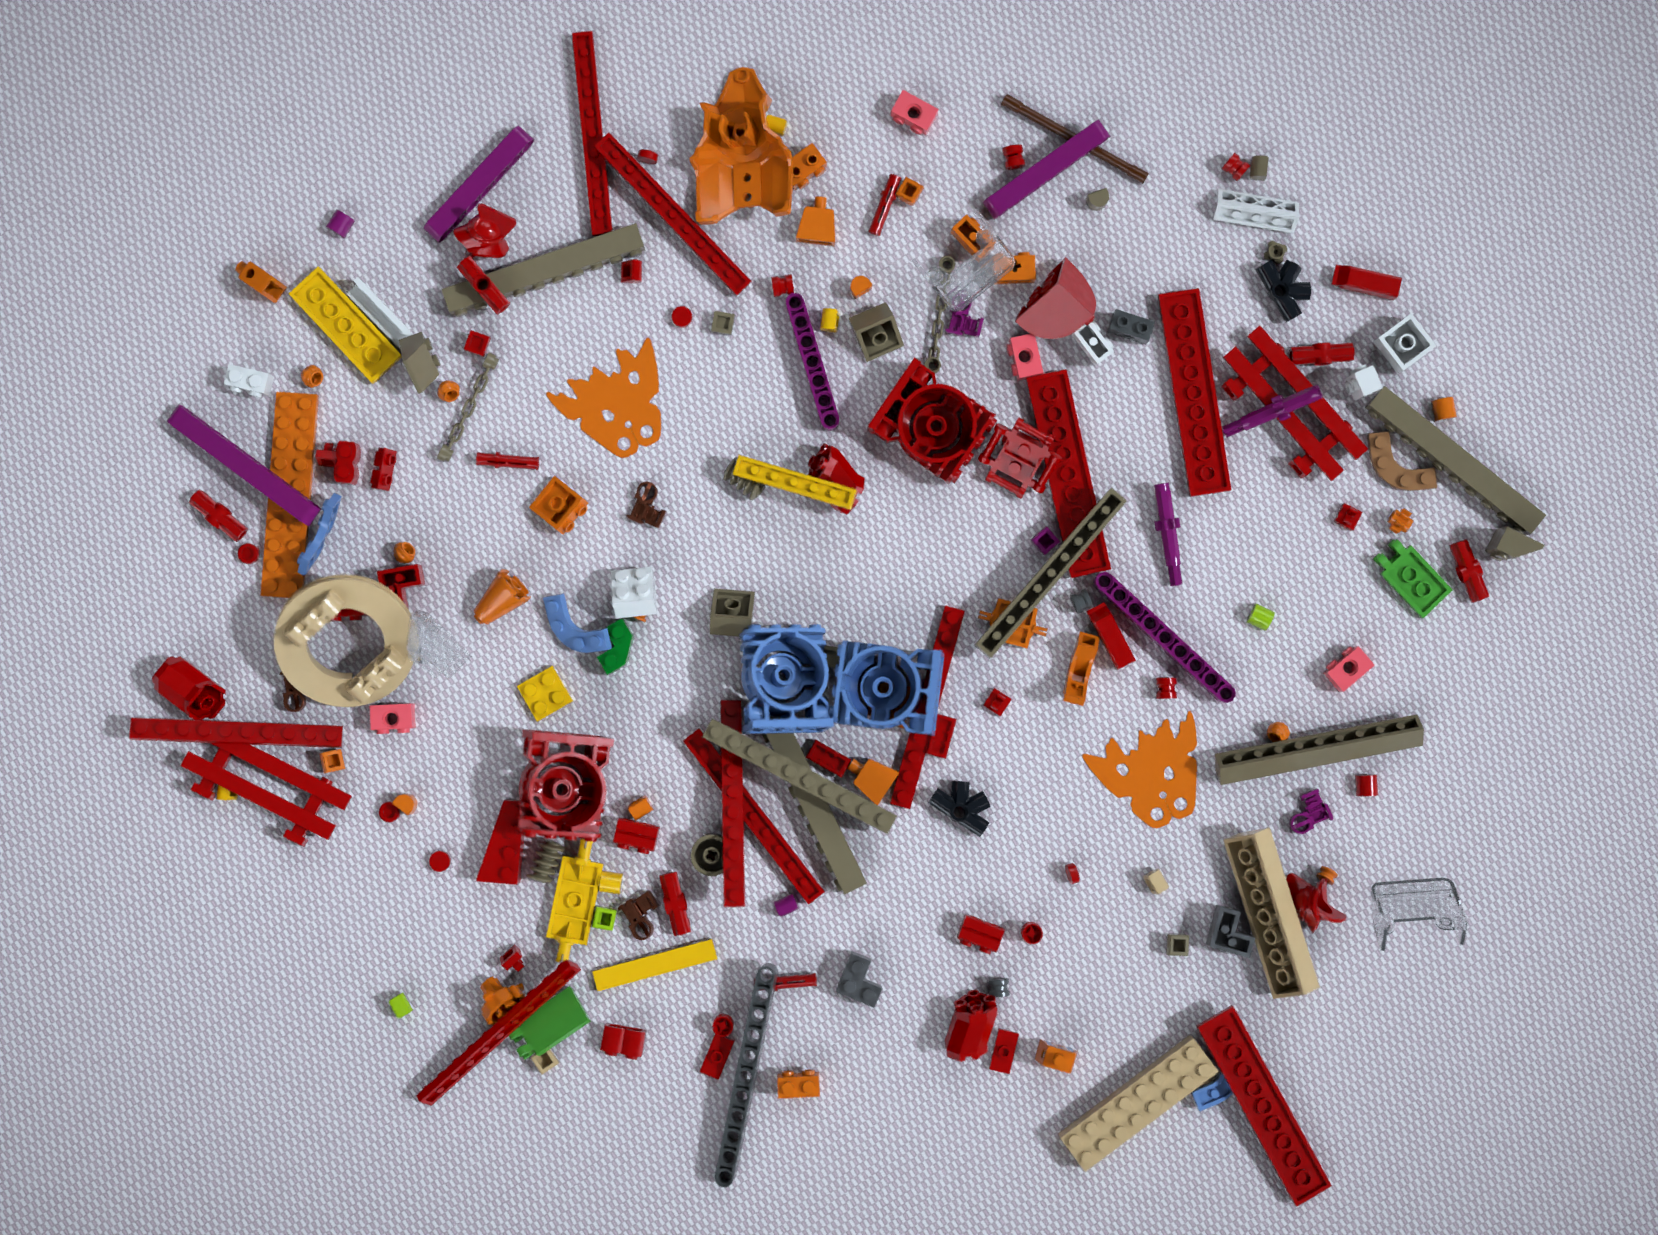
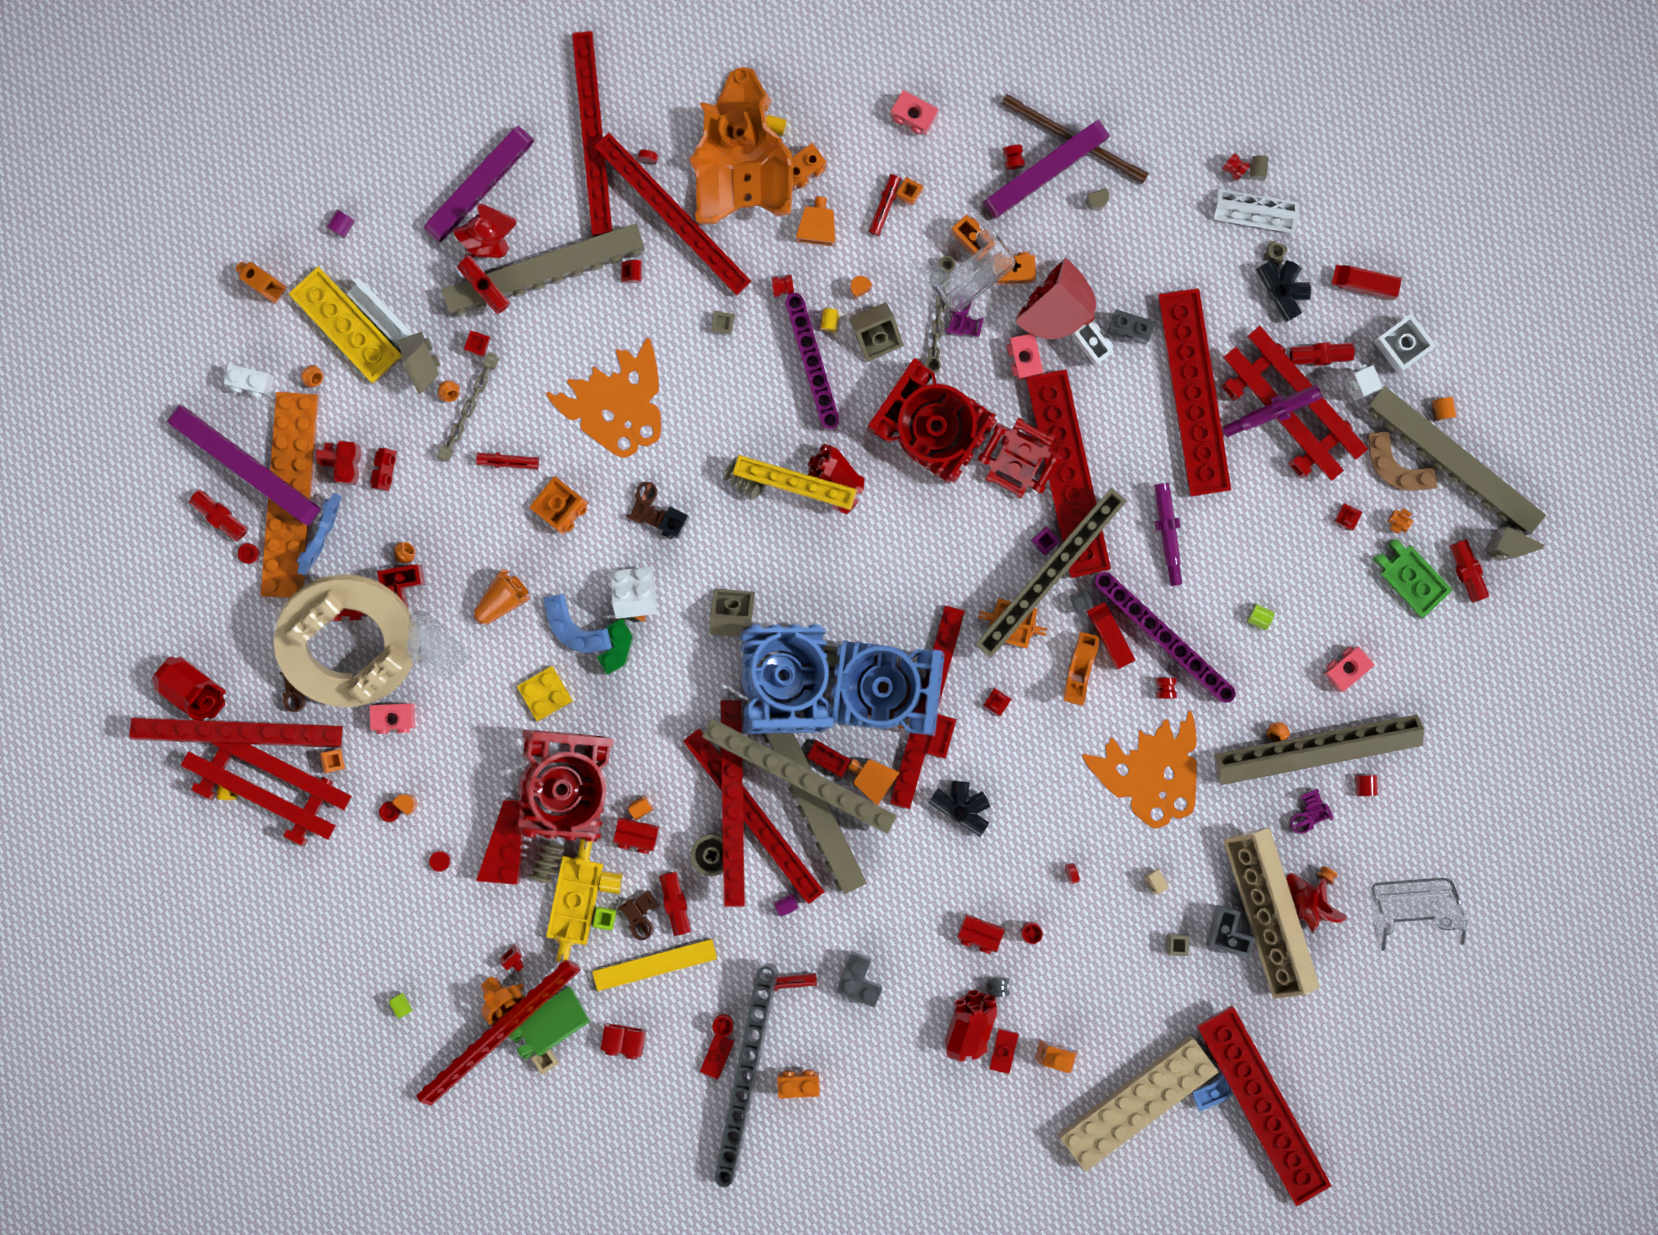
(673, 513): none -> black brick
(682, 316): red tile -> none

